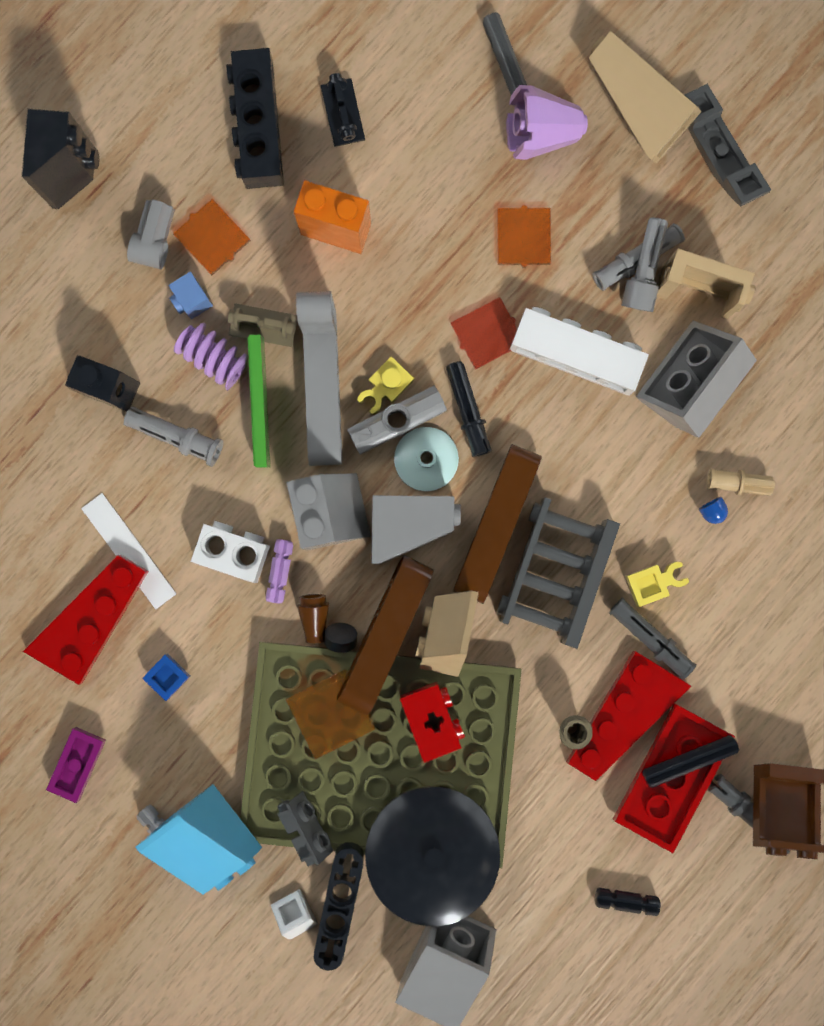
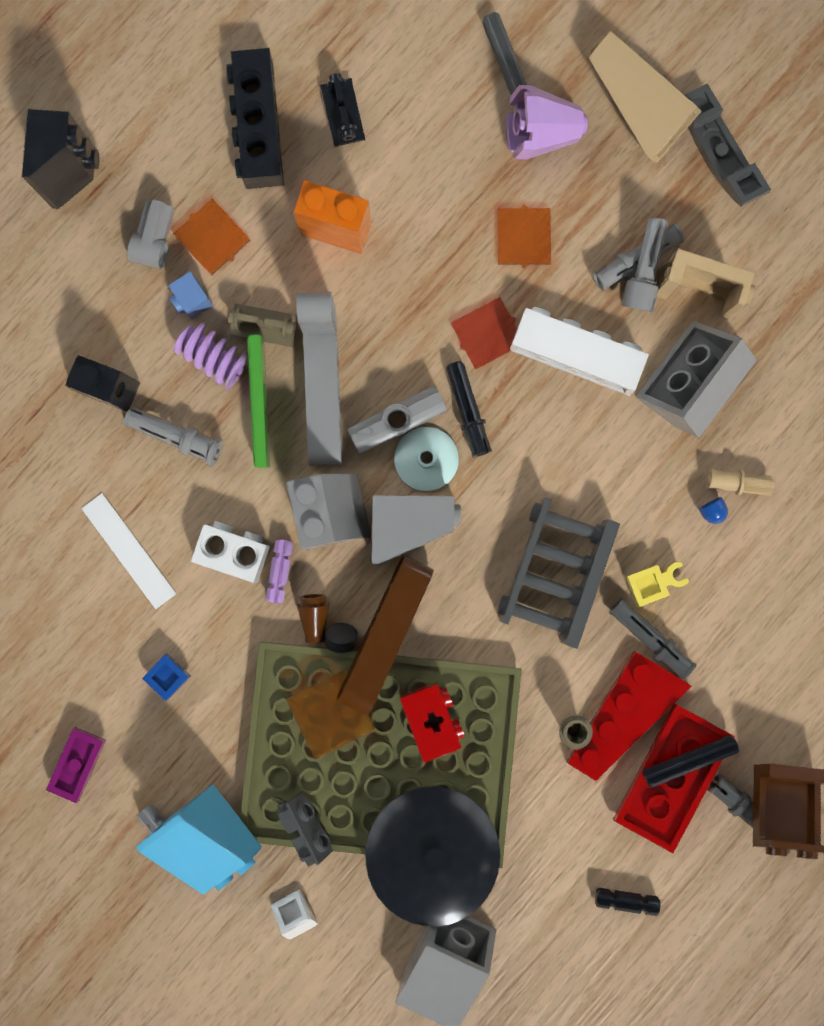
(84, 627): red wing -> none
(339, 906): black beam -> none
(388, 382): light yellow plate -> none
(447, 632): tan slope -> none
(498, 522): reddish brown beam -> none

